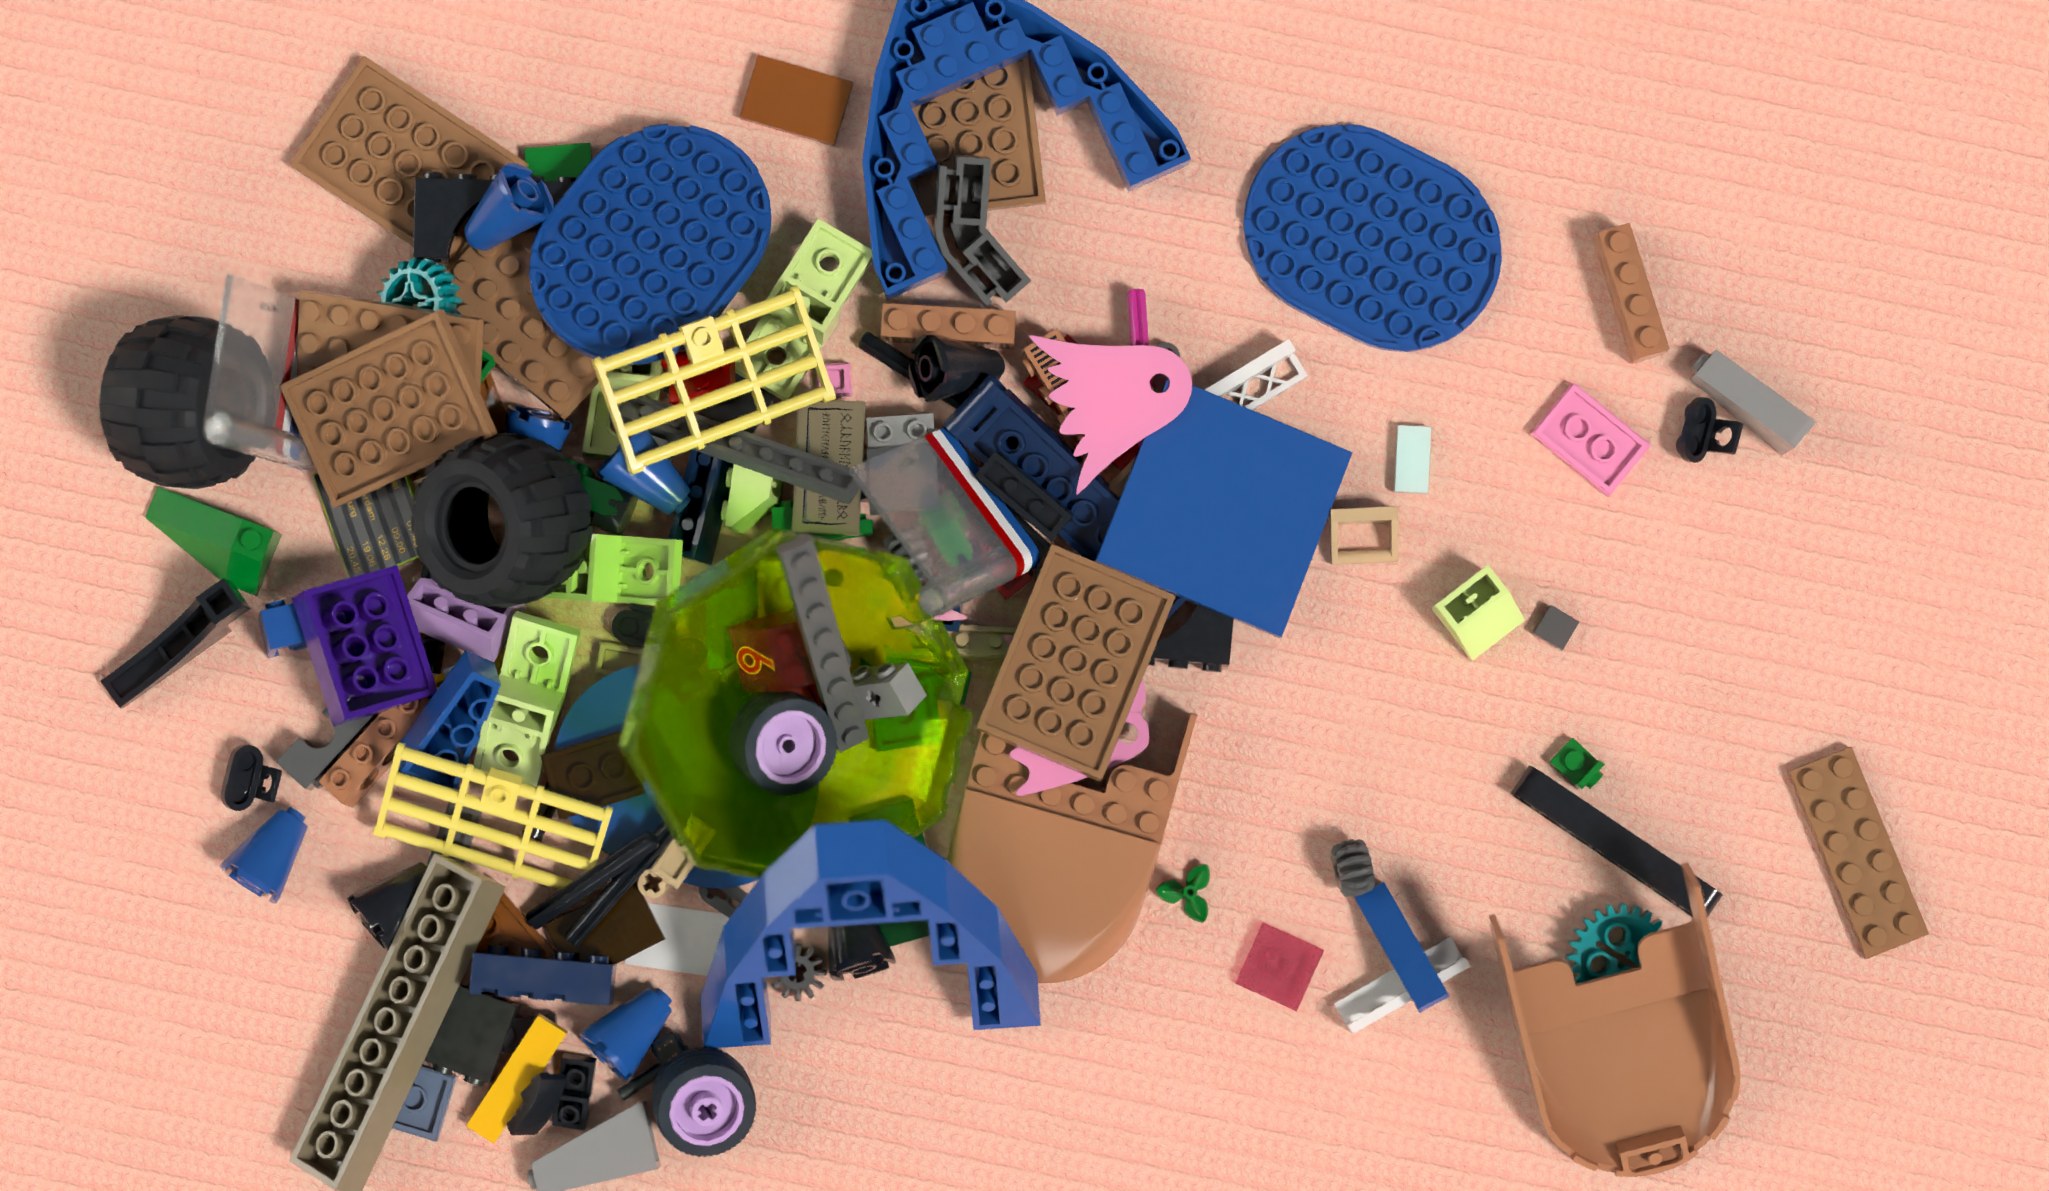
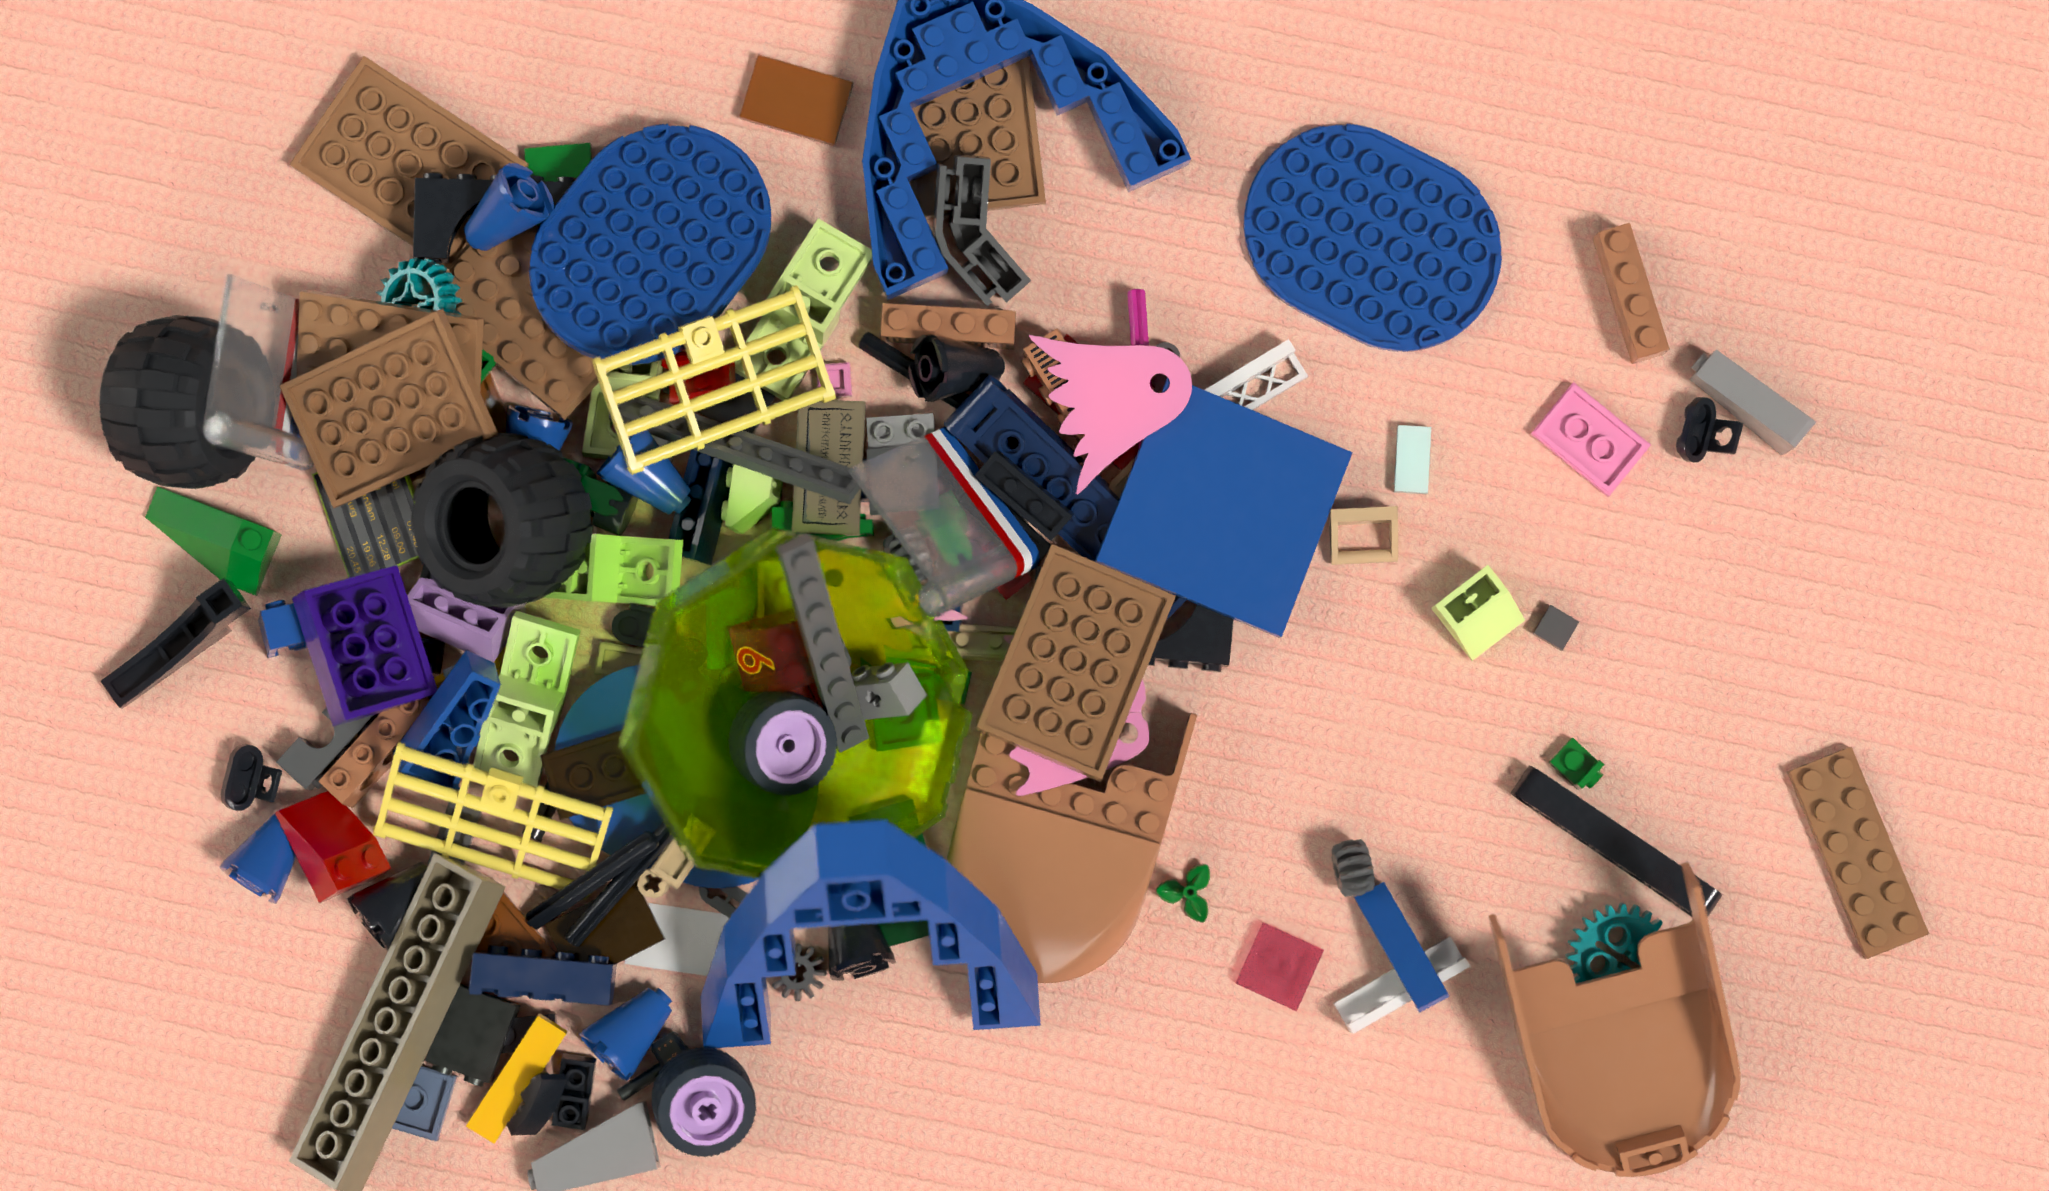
(332, 845): none -> red slope

